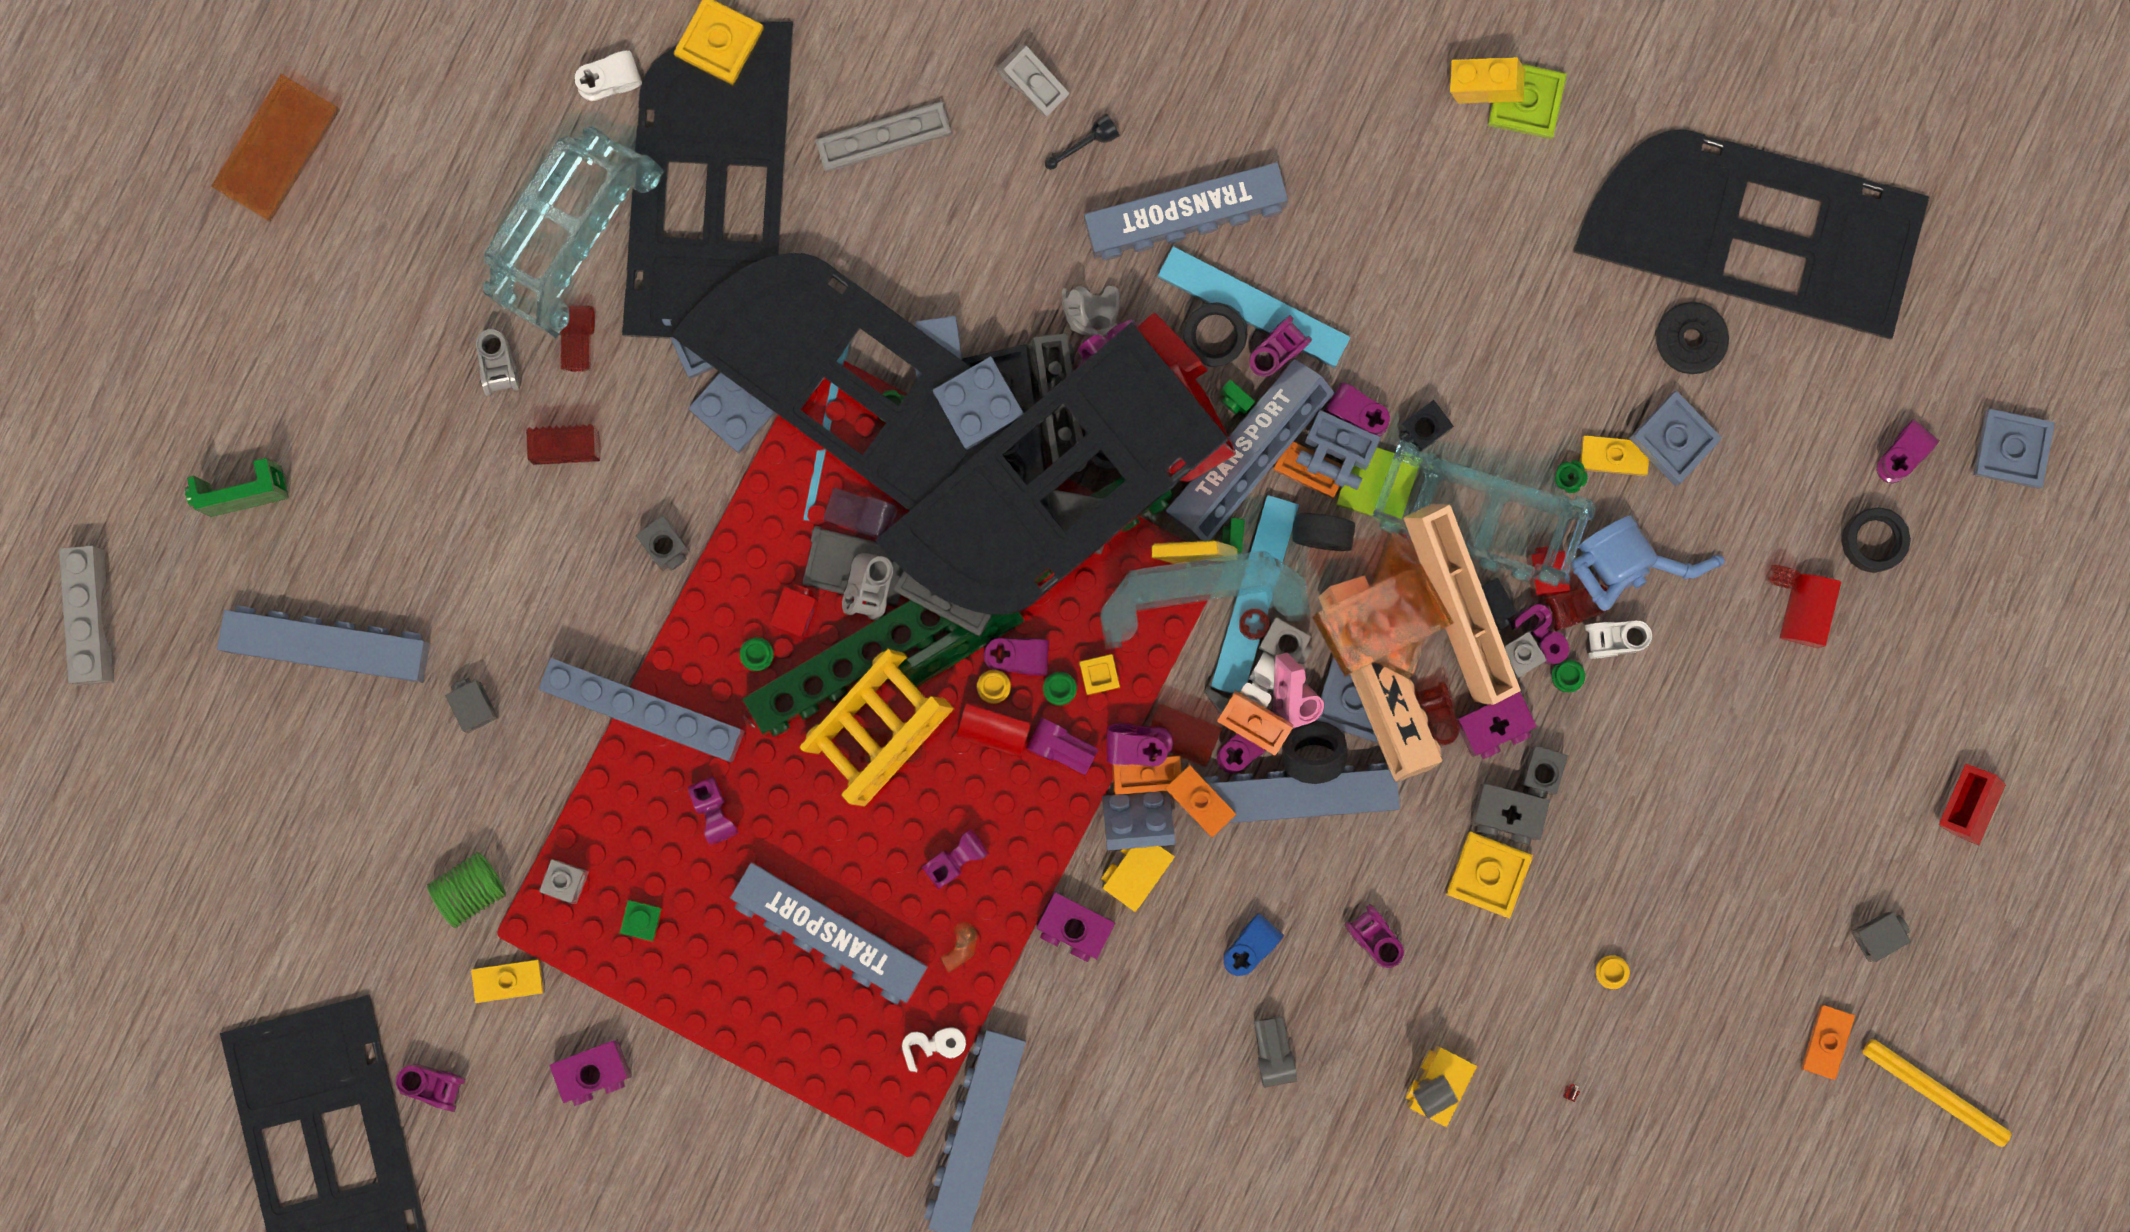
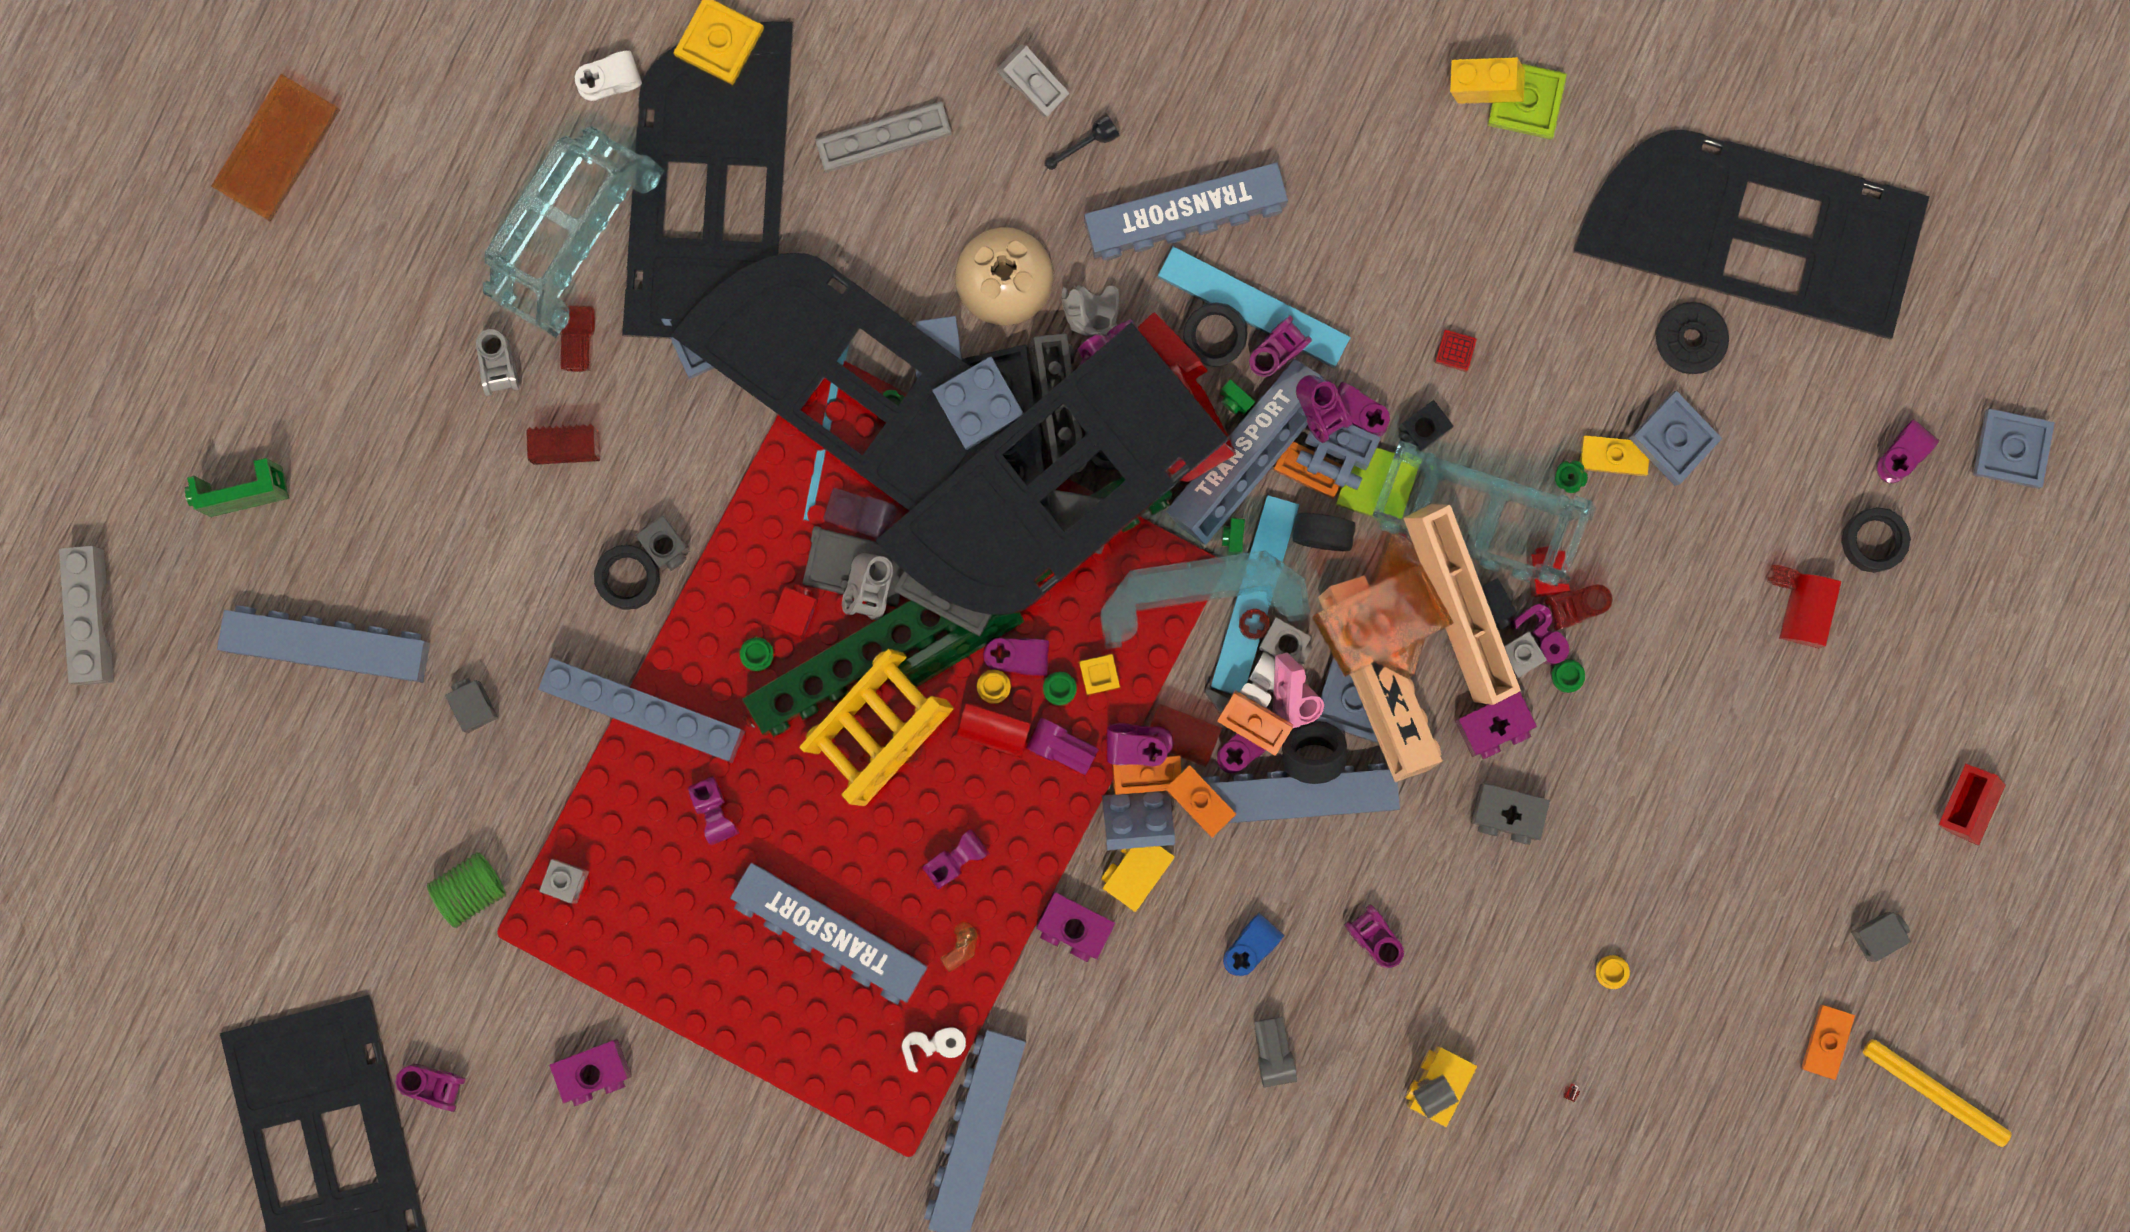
(507, 981): yellow plate -> none
(615, 554): none -> black tyre
(641, 920): green plate -> none
(731, 412): sand blue plate -> none
(1008, 293): none -> tan piece
(1191, 551): yellow tile -> none
(1326, 411): none -> magenta piece
(1439, 711): clear red piece -> none
(1455, 350): none -> tile
(1489, 875): yellow tile -> none
(1554, 761): dark grey brick -> none
(1615, 638): white piece -> none
(1624, 559): medium blue piece -> none

